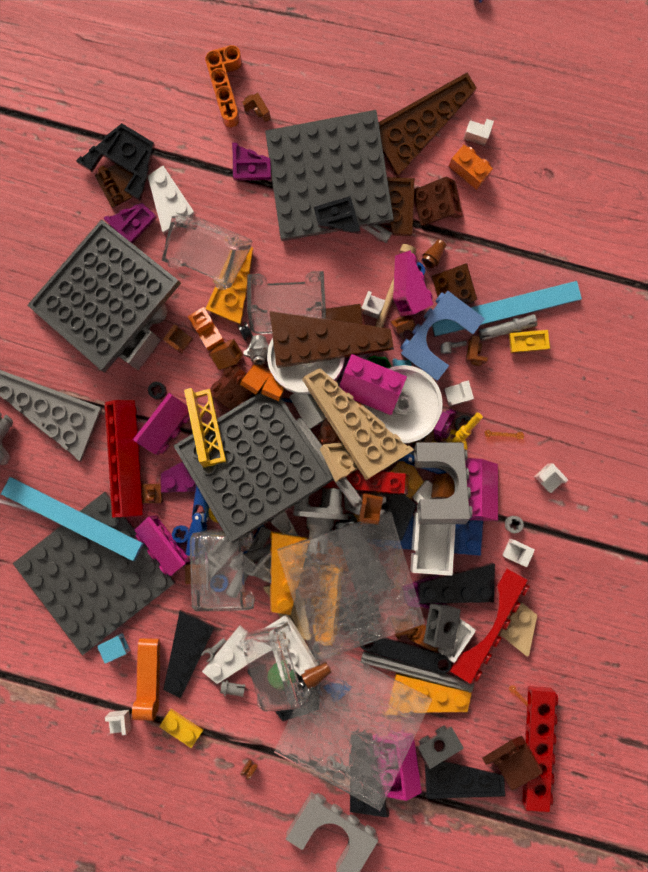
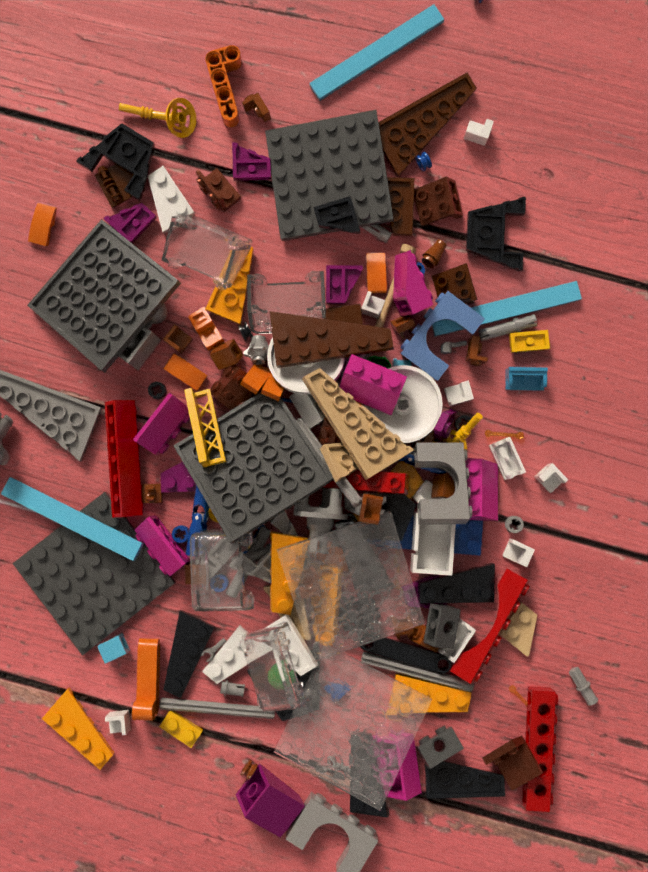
(41, 224): none -> orange slope
(78, 729): none -> light orange wing
(171, 119): none -> yellow dish
(185, 371): none -> orange slope
(214, 708): none -> light grey axle
(218, 189): none -> copper bracket
(269, 801): none -> magenta slope
(316, 674): dark orange cone -> none
(340, 282): none -> magenta wing
(376, 52): none -> medium azure tile
(376, 272): none -> orange slope
(423, 161): none -> blue bush
(470, 166): orange brick -> none
(487, 231): none -> black wing
(507, 458): none -> white hinge
(526, 378): none -> dark azure hinge
(583, 686): none -> light grey axle

